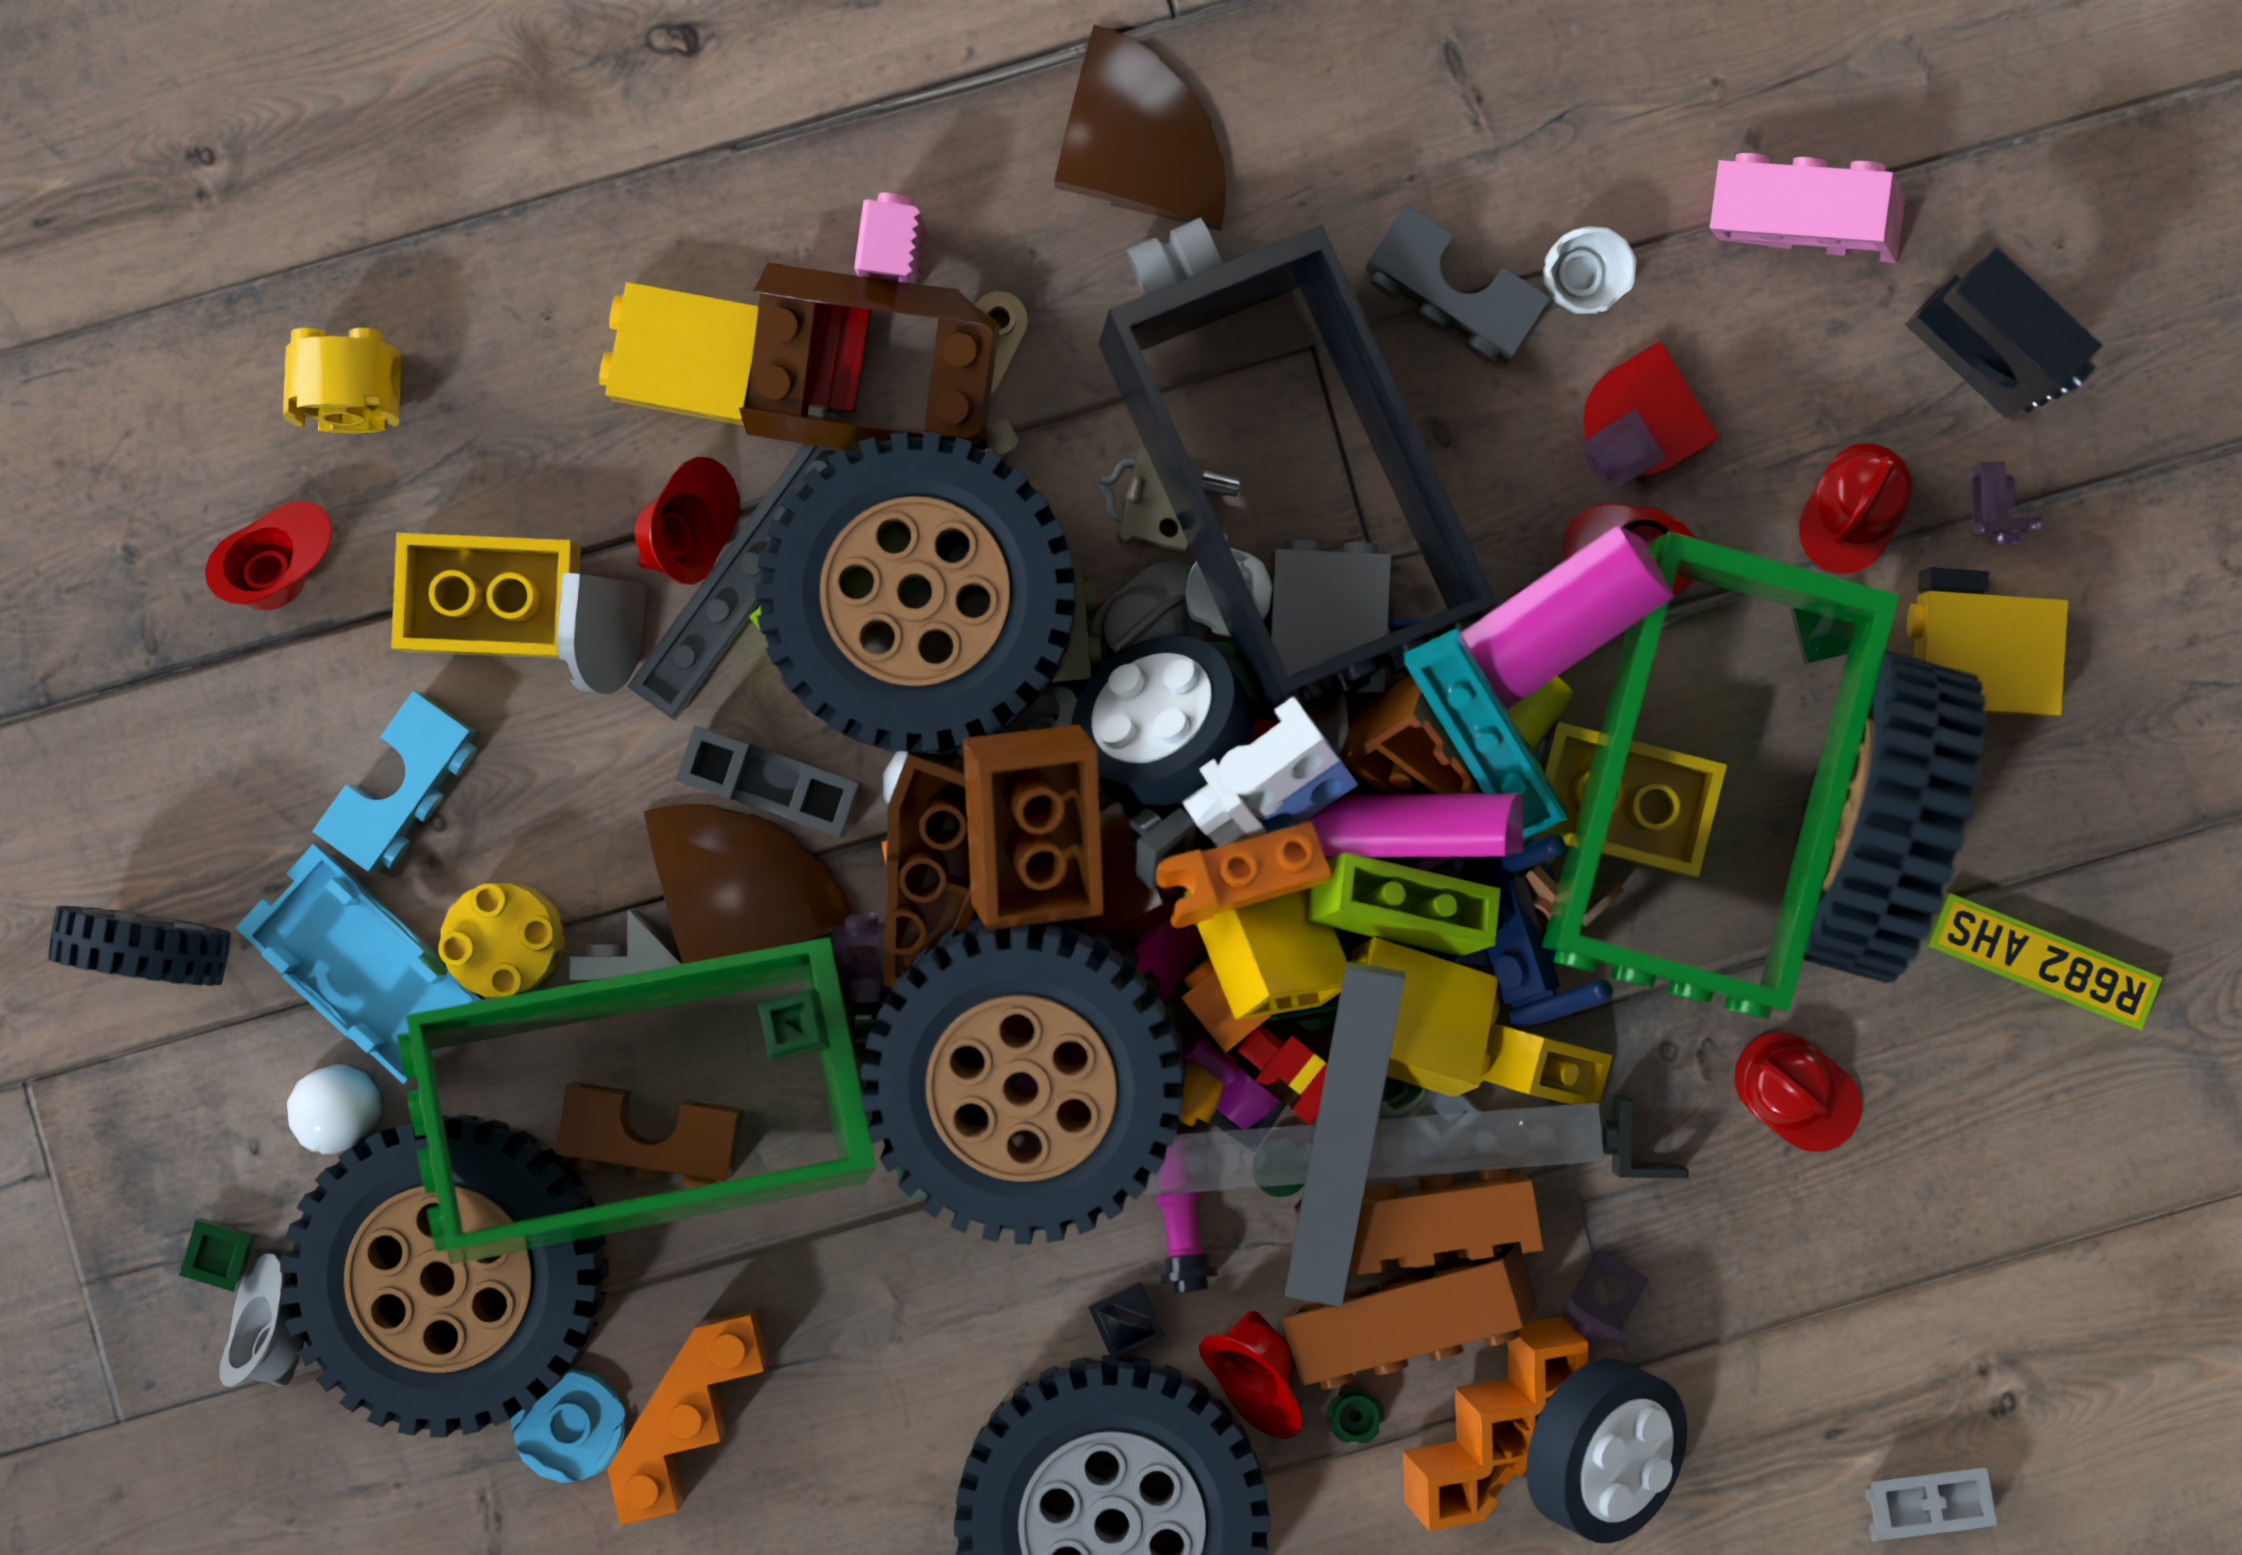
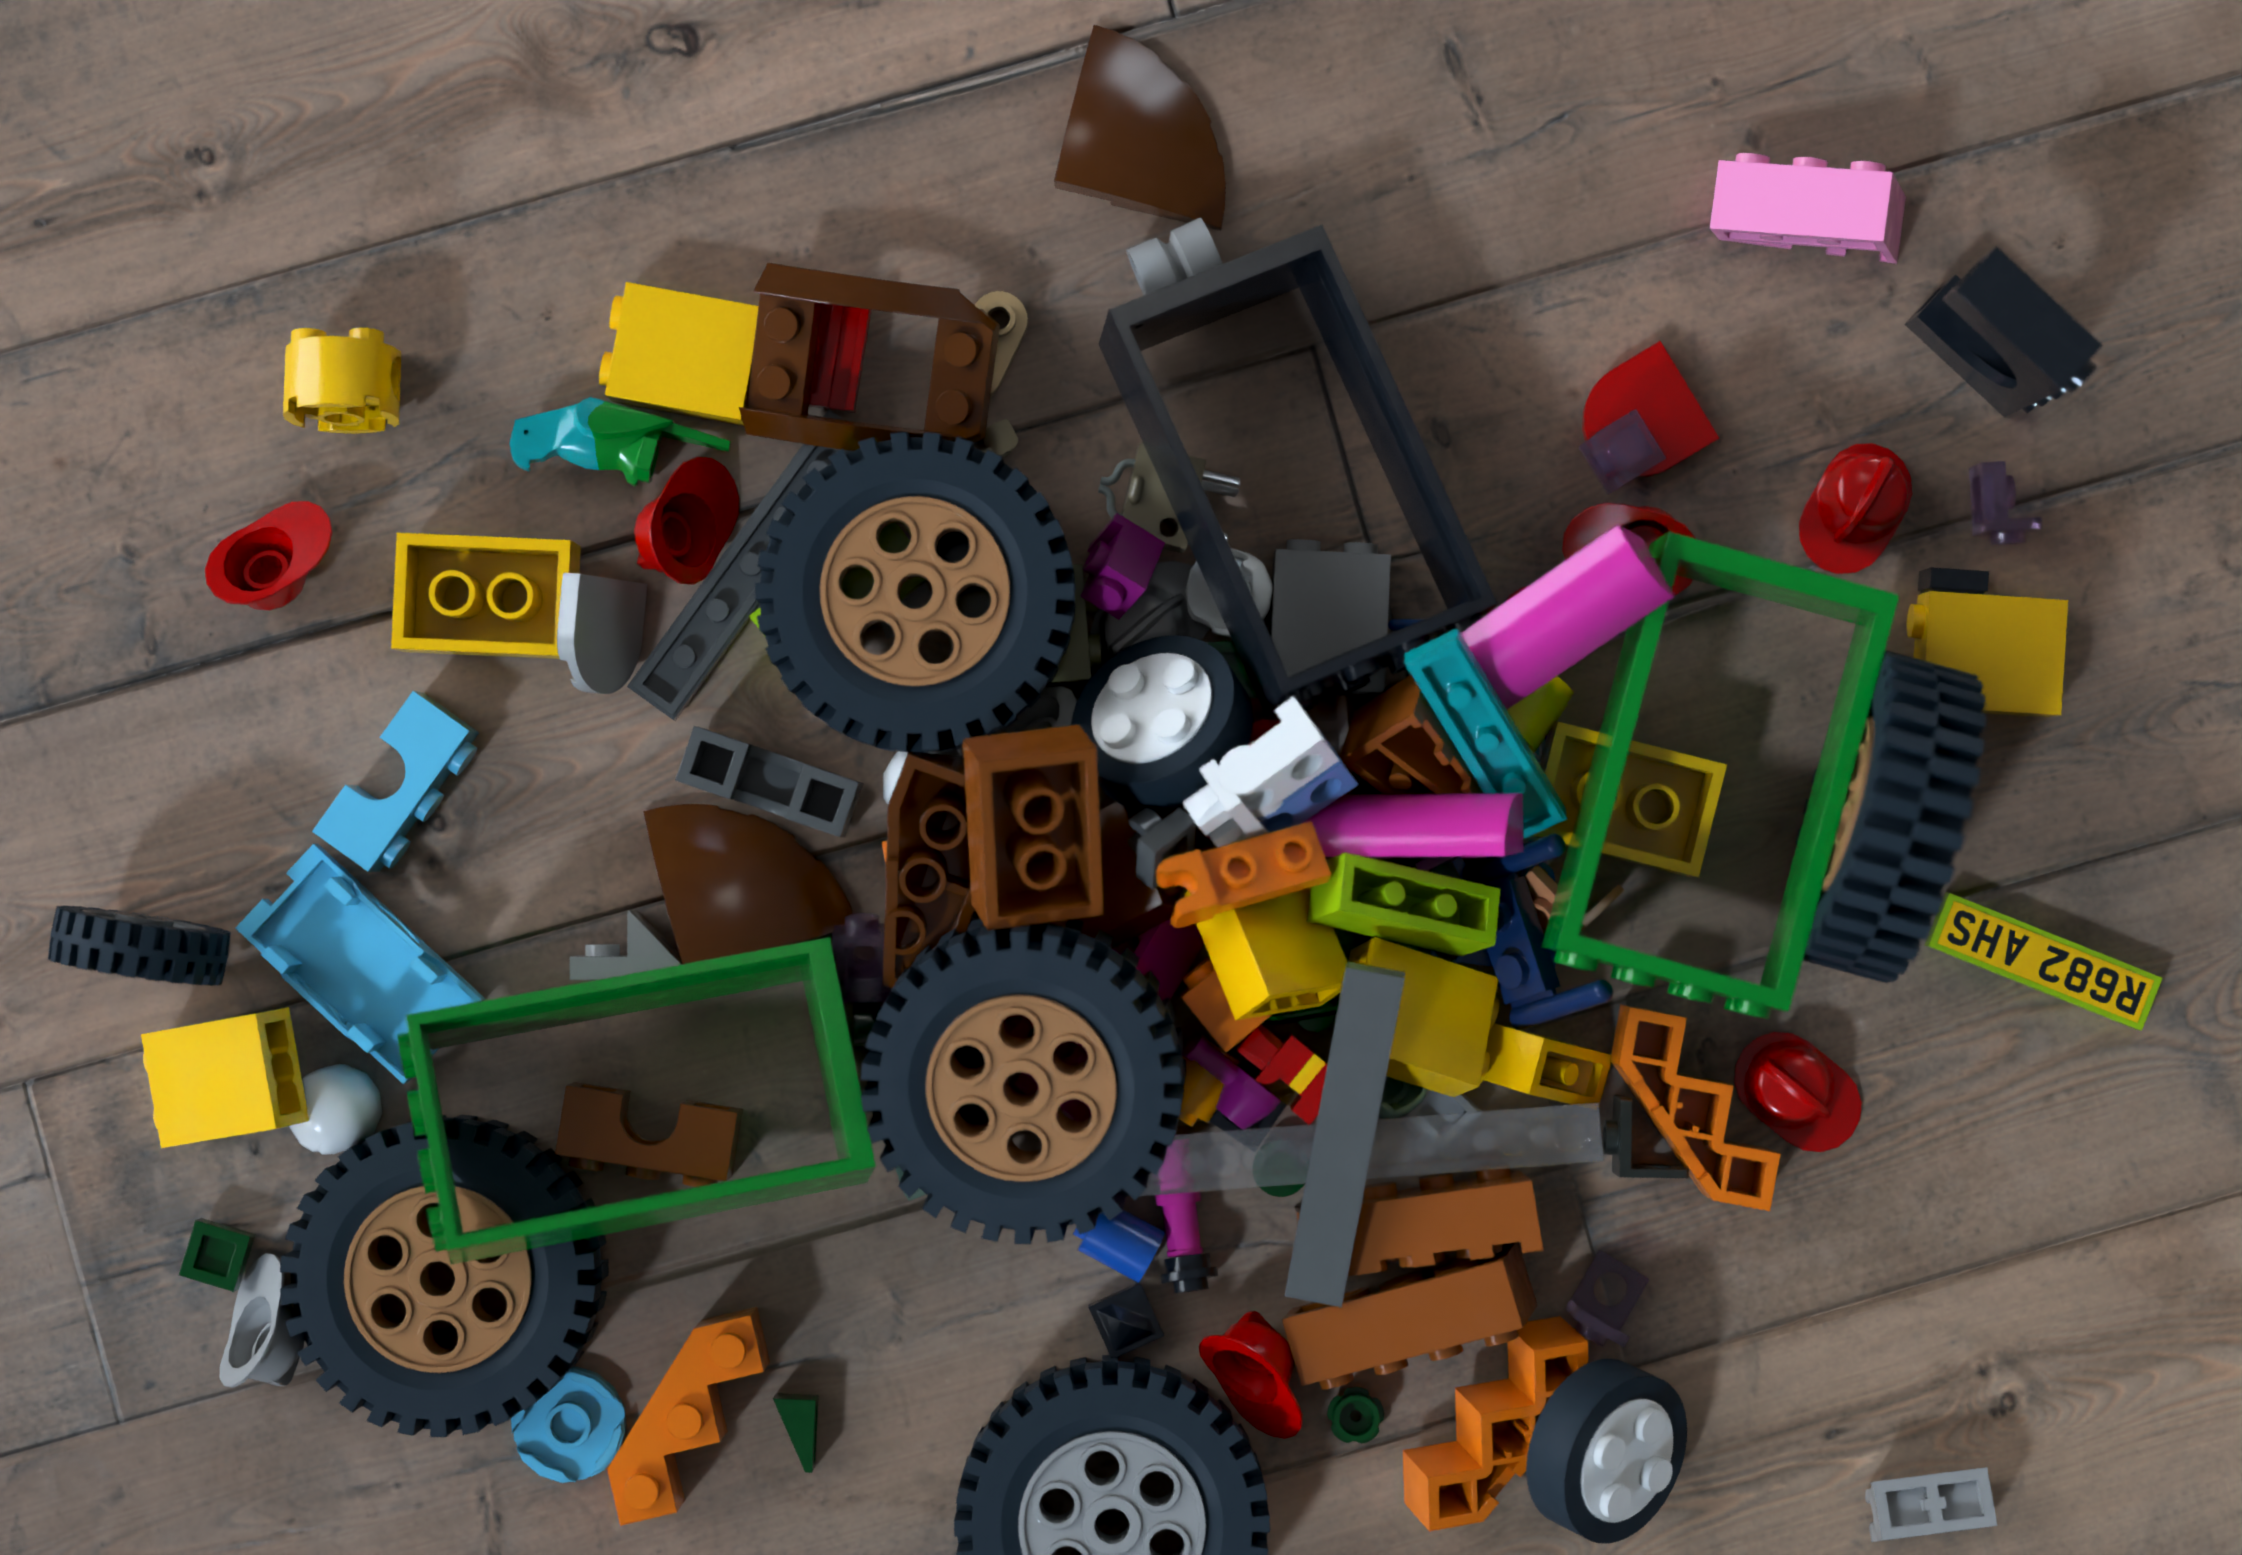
(224, 1078): none -> yellow brick
(502, 939): yellow brick -> none
(601, 438): none -> animal
(793, 1026): dark green tile -> none
(800, 1419): none -> dark green piece
(890, 239): bright pink brick -> none
(1120, 565): none -> magenta brick
(1122, 1243): none -> blue brick
(1410, 266): dark grey arch -> none
(1589, 269): white hair -> none
(1690, 1110): none -> orange brick
(1821, 635): dark green tile -> none

